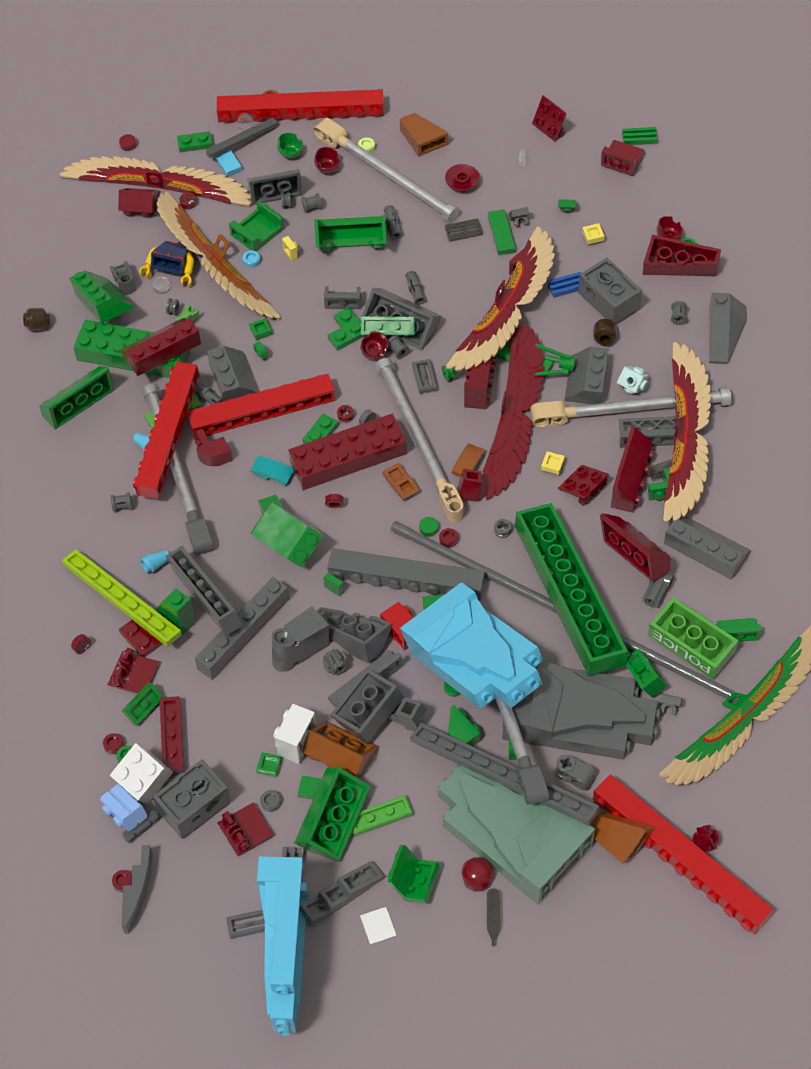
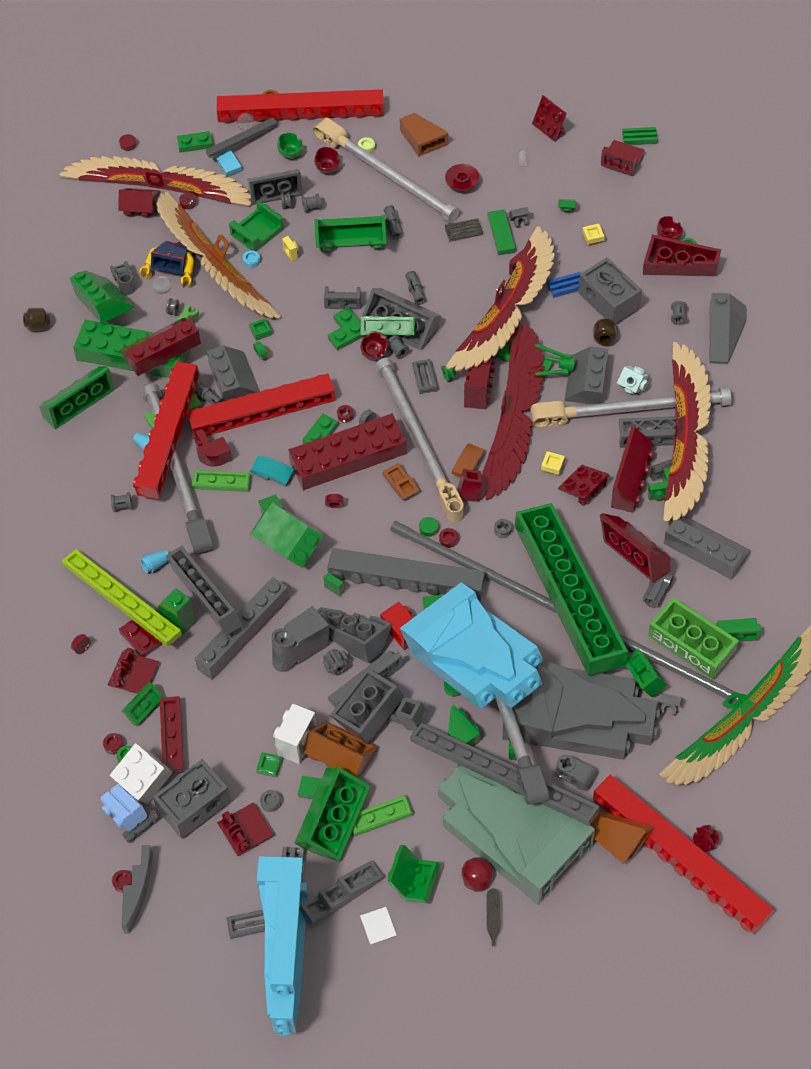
(221, 480): none -> bright green tile

